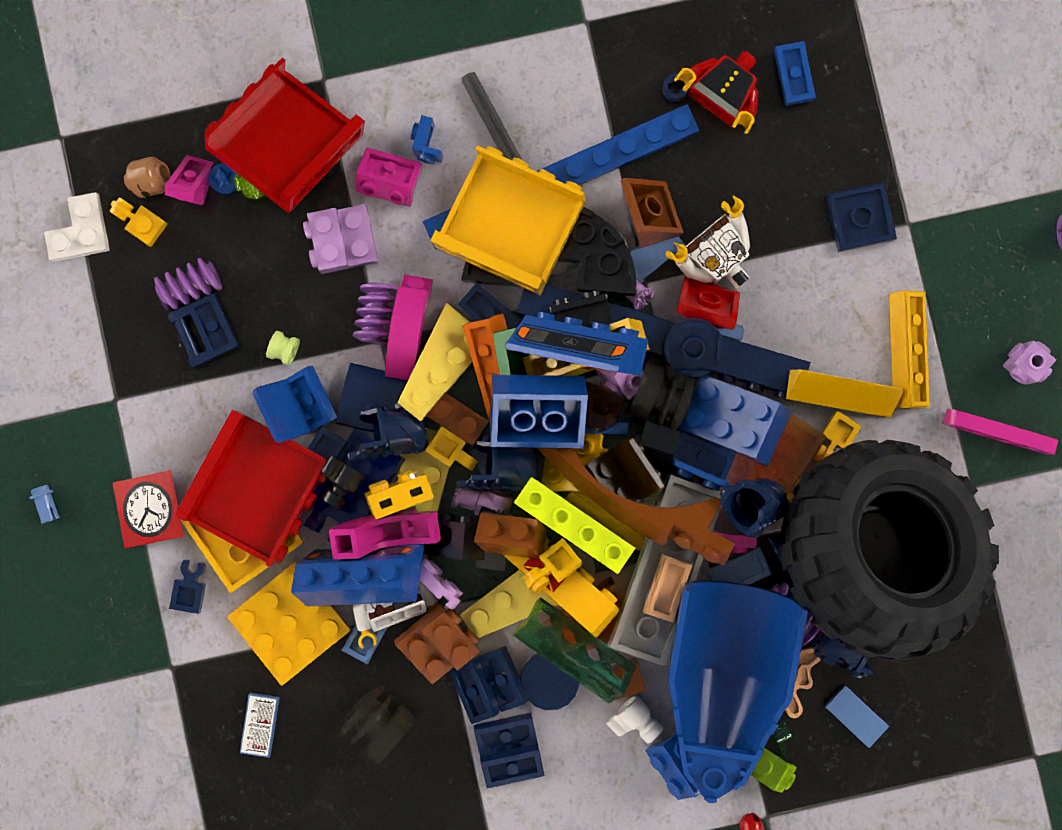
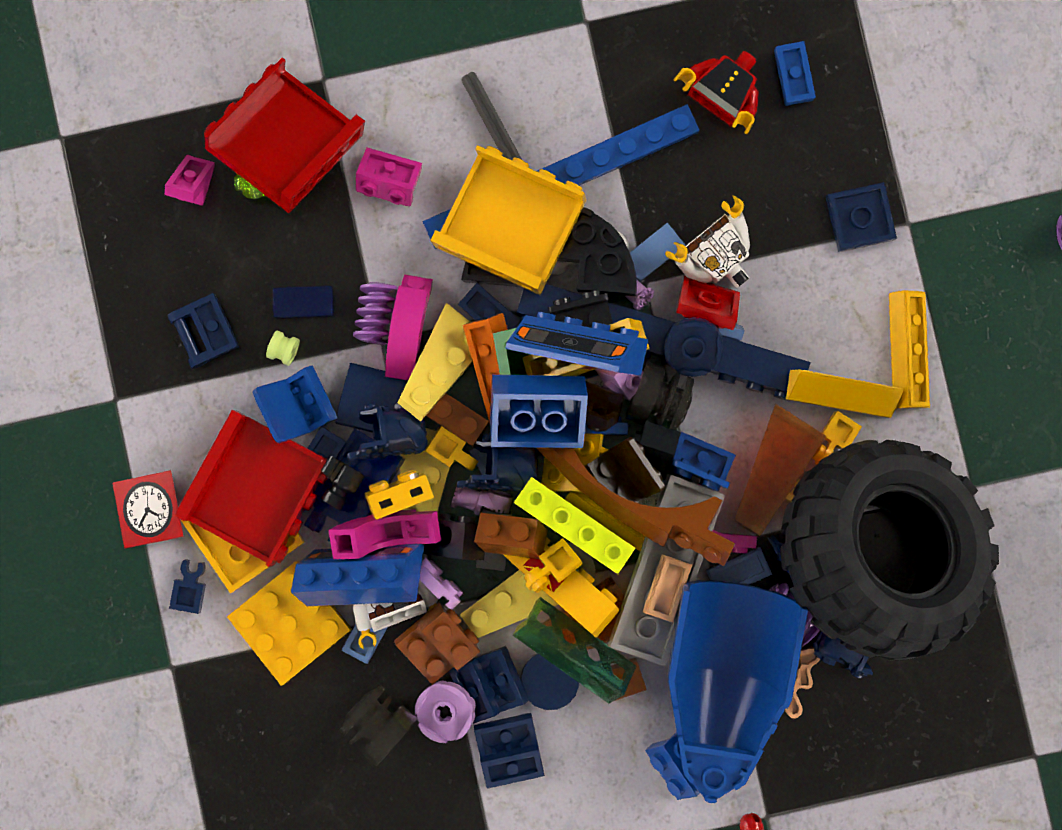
(44, 503): medium blue pin -> none
(84, 236): white plate -> none
(143, 223): yellow plate -> none
(147, 177): medium nougat head -> none
(187, 284): medium lavender piece -> none
(222, 179): blue tile -> none
(259, 725): tile -> none
(303, 302): none -> clear blue tile
(340, 238): lavender plate -> none
(422, 135): blue bracket -> none
(460, 705): none -> lavender plate
(635, 715): white piece -> none
(650, 210): dark orange slope -> none
(668, 93): dark blue bush -> none
(735, 419): blue brick -> none
(757, 505): dark blue helmet -> none
(774, 772): lime bracket -> none
(781, 735): clear green hand -> none
(856, 716): medium blue tile -> none
(1000, 432): dark pink beam -> none
(1021, 364): lavender brick -> none

